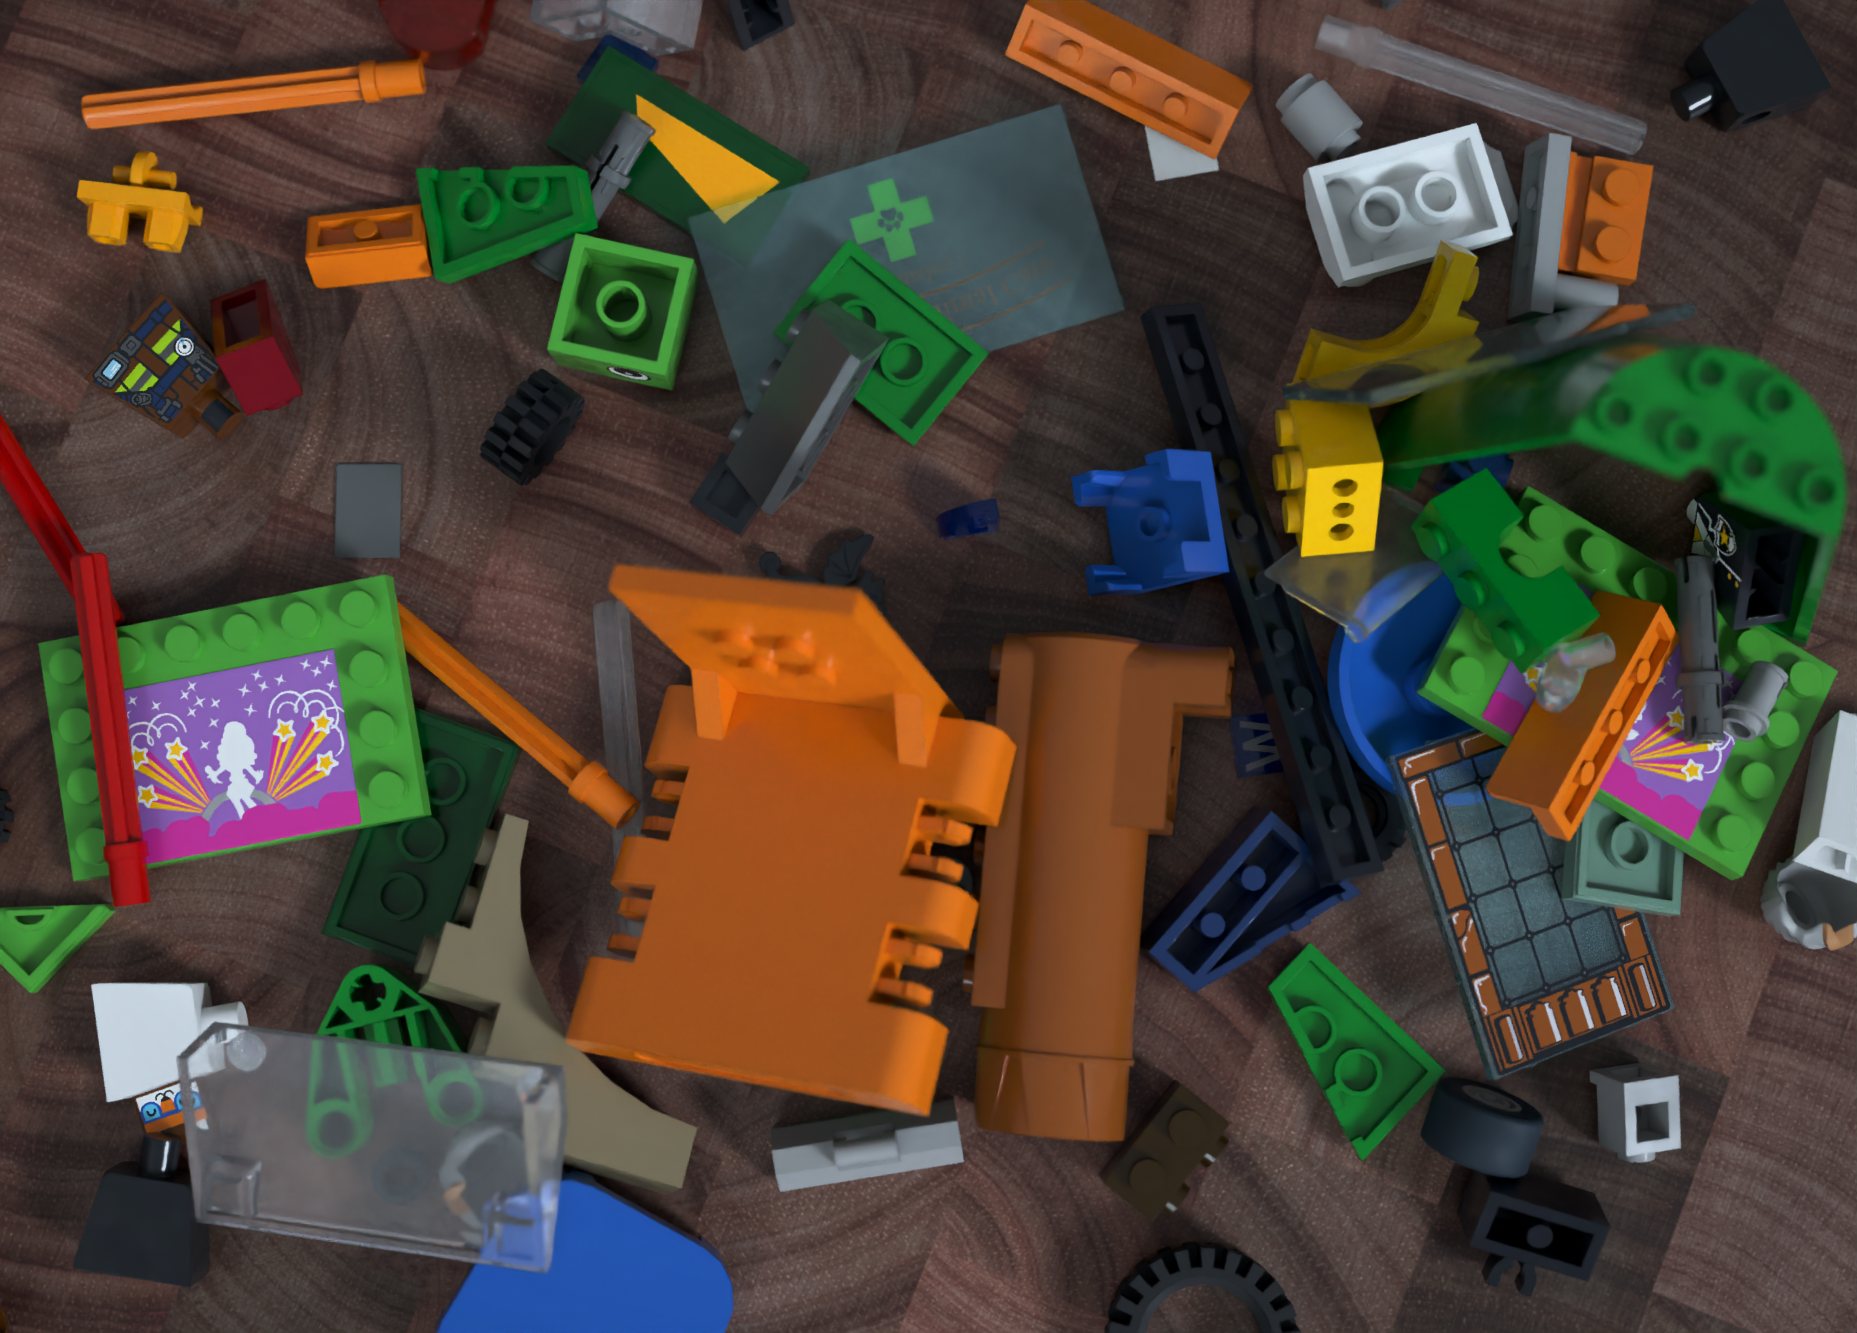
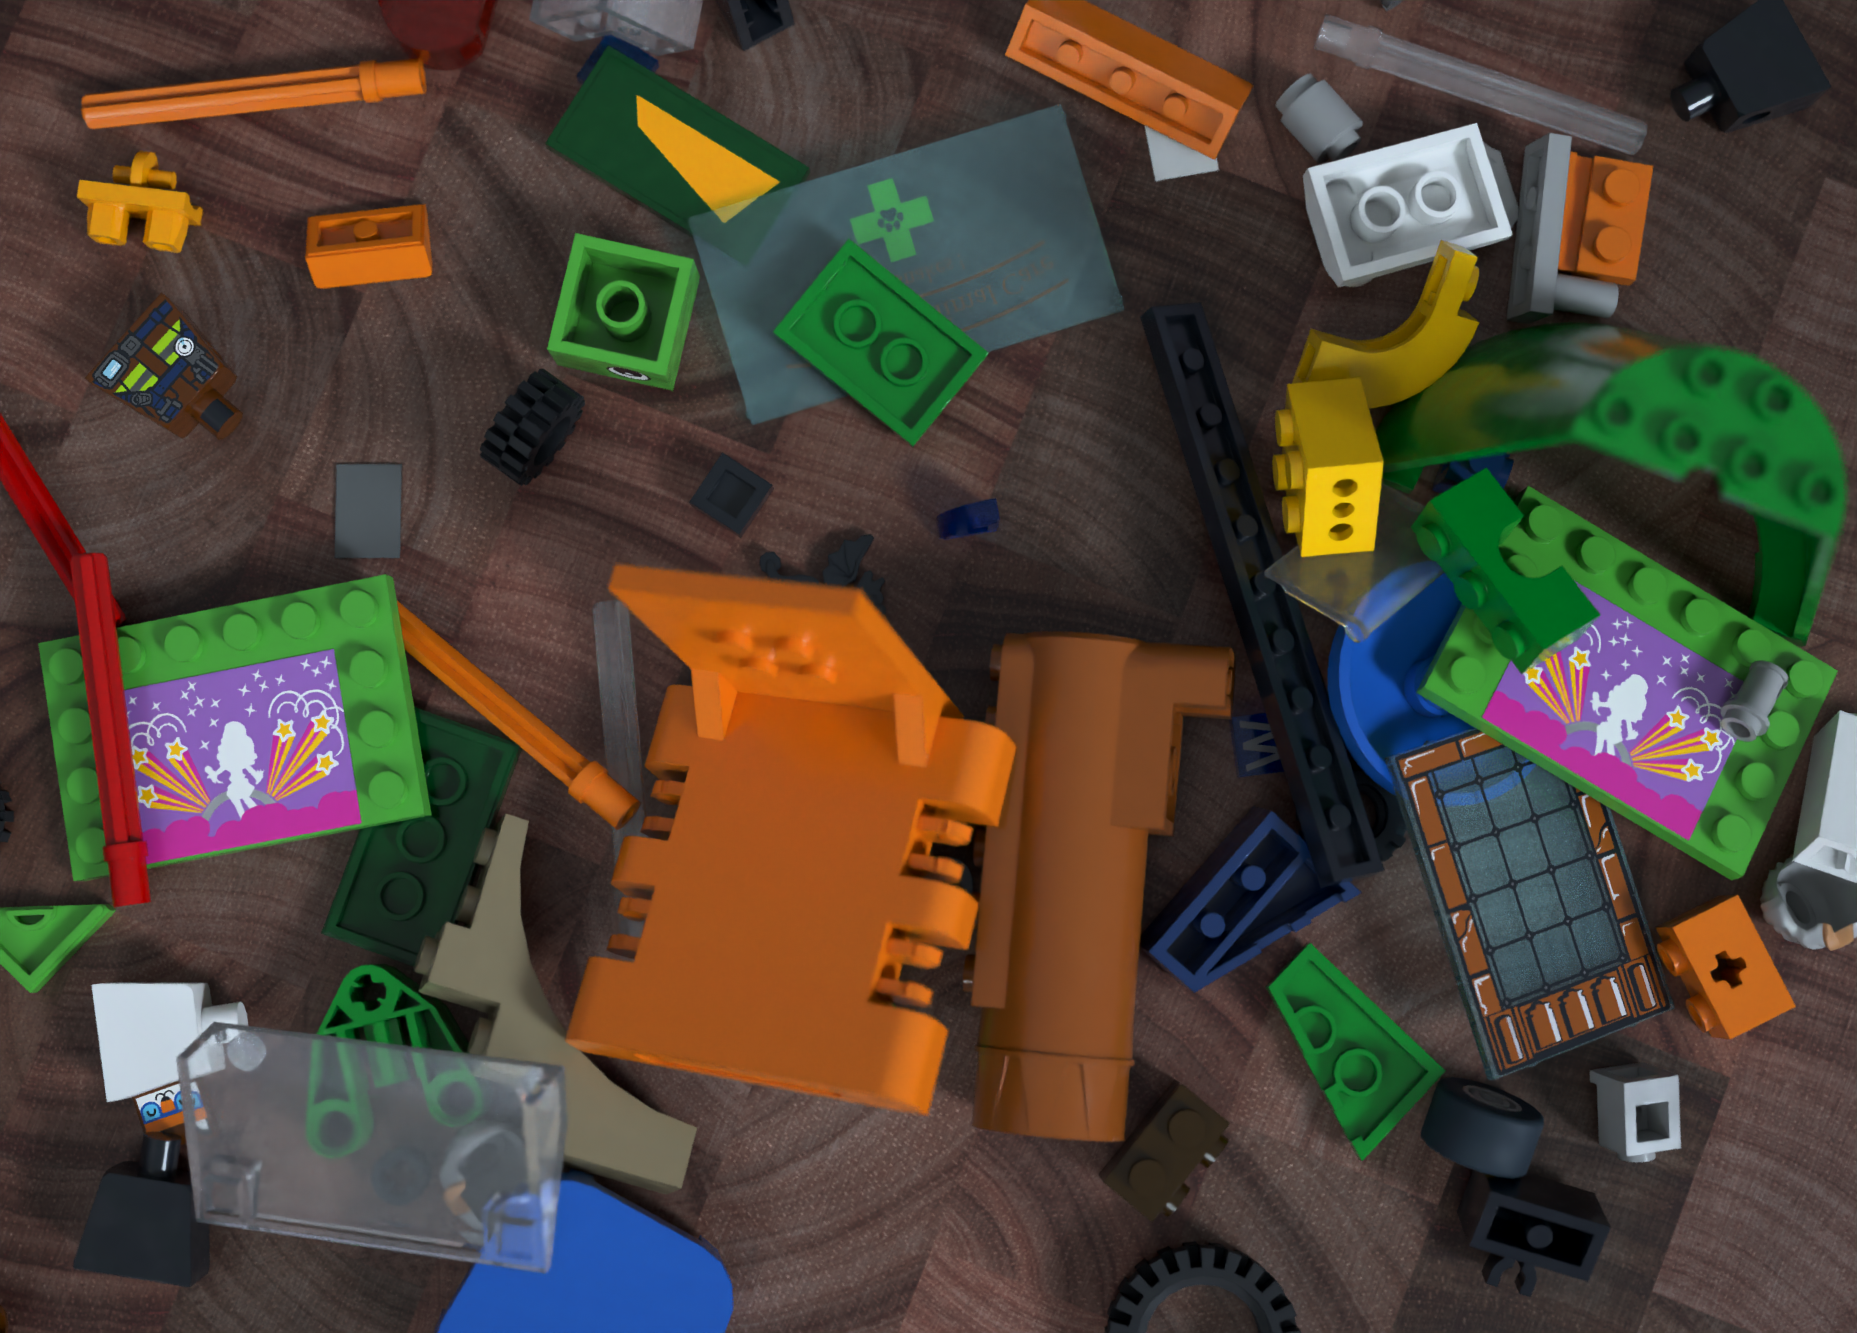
(254, 348): dark red slope -> none
(496, 216): green wing -> none
(606, 175): dark grey pin -> none
(802, 403): dark grey slope -> none
(864, 1145): light grey piece -> none
(1159, 523): blue panel -> none
(1485, 352): clear light blue piece -> none
(1565, 755): orange panel -> none
(1567, 667): clear arm -> none
(1621, 865): sand green tile -> none
(1699, 651): dark grey pin -> none
(1750, 984): none -> orange brick
(1753, 559): black torso -> none

